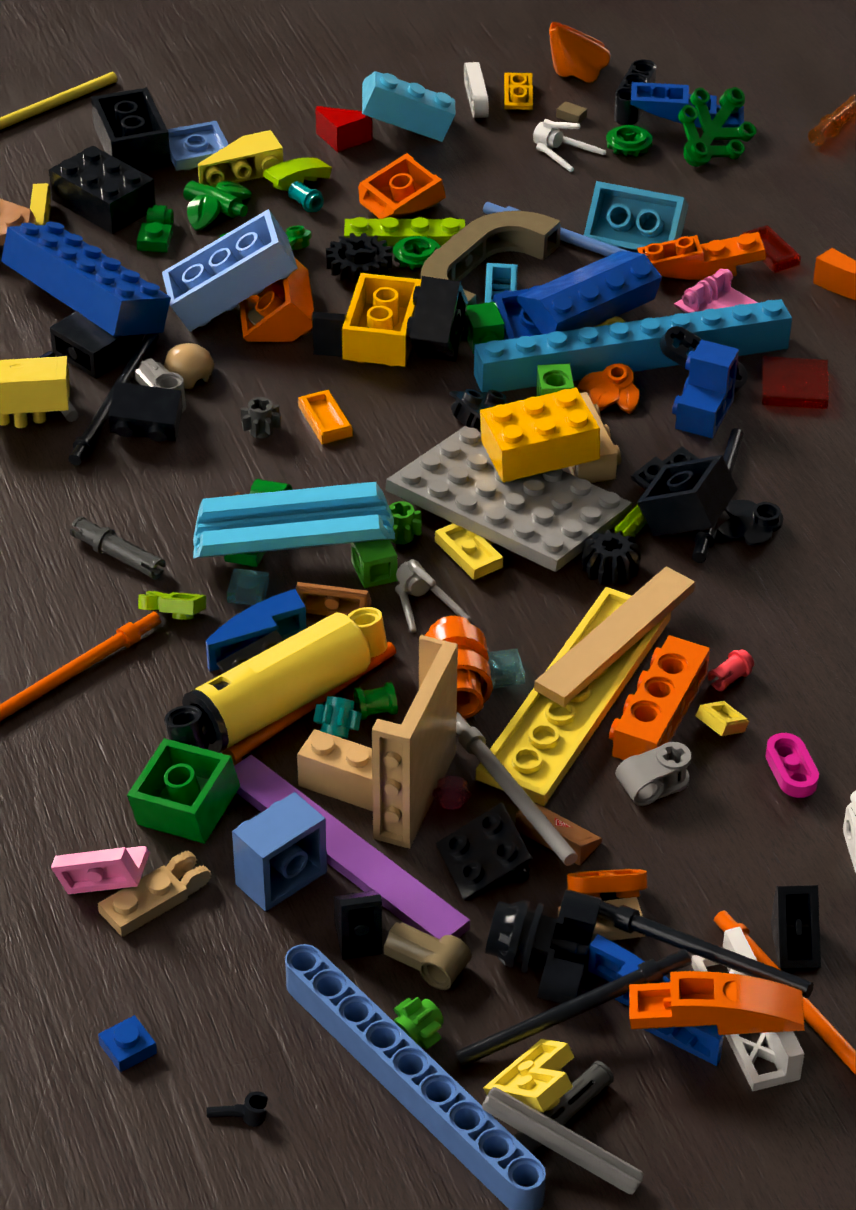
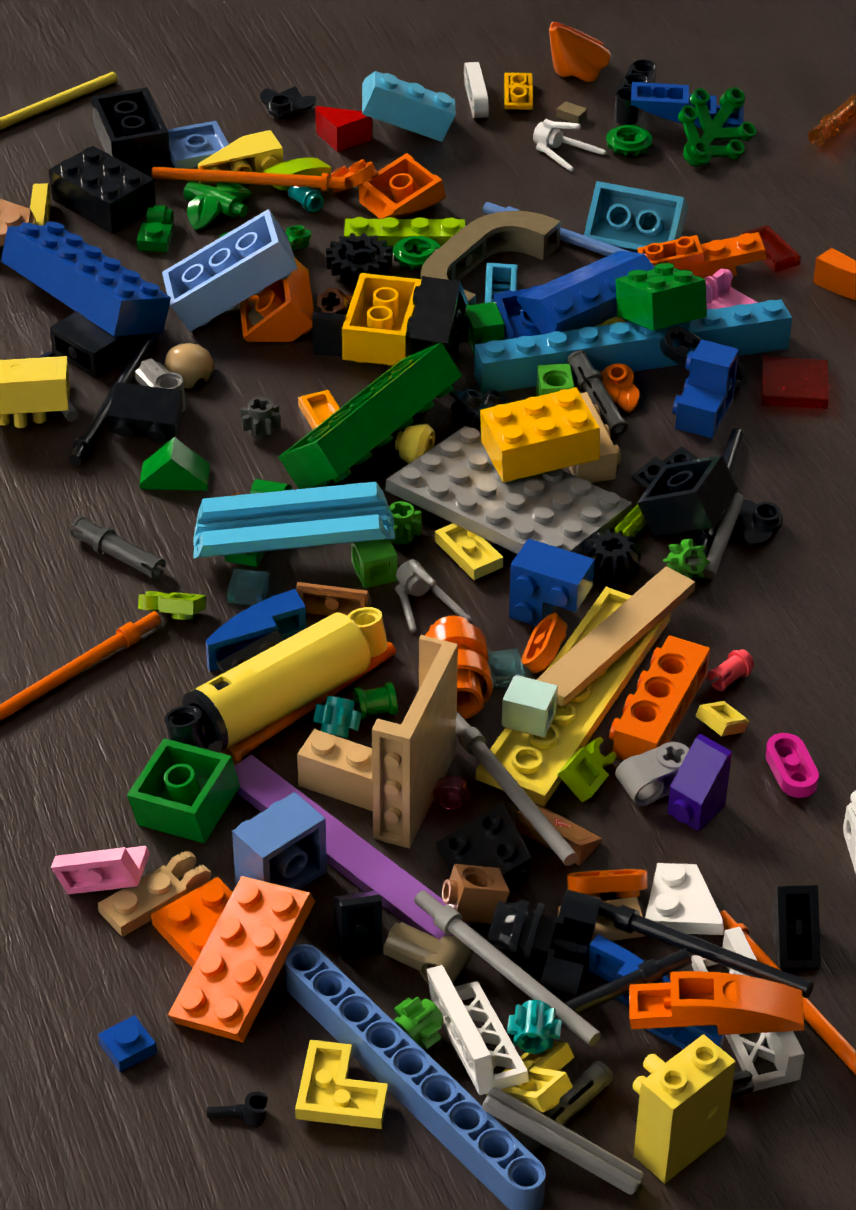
(175, 469): none -> green slope
(192, 918): none -> orange plate
(241, 958): none -> orange plate
(285, 103): none -> black plate
(324, 182): none -> orange bar
(330, 1096): none -> light yellow plate
(334, 301): none -> reddish brown piece
(356, 174): none -> orange plate
(371, 418): none -> green brick
(414, 441): none -> light yellow cone
(451, 922): none -> light grey bar
(469, 1039): none -> white fence
(475, 892): none -> medium nougat brick
(529, 705): none -> light aqua panel
(534, 1026): none -> teal gear
(544, 643): none -> orange plate
(547, 578): none -> blue brick
(585, 770): none -> lime plate
(591, 382): none -> dark grey pin
(661, 297): none -> green brick
(683, 900): none -> white wing
(685, 1105): none -> light yellow piece
(694, 555): none -> bright green gear
(700, 783): none -> dark purple slope
(723, 535): none -> light grey bar

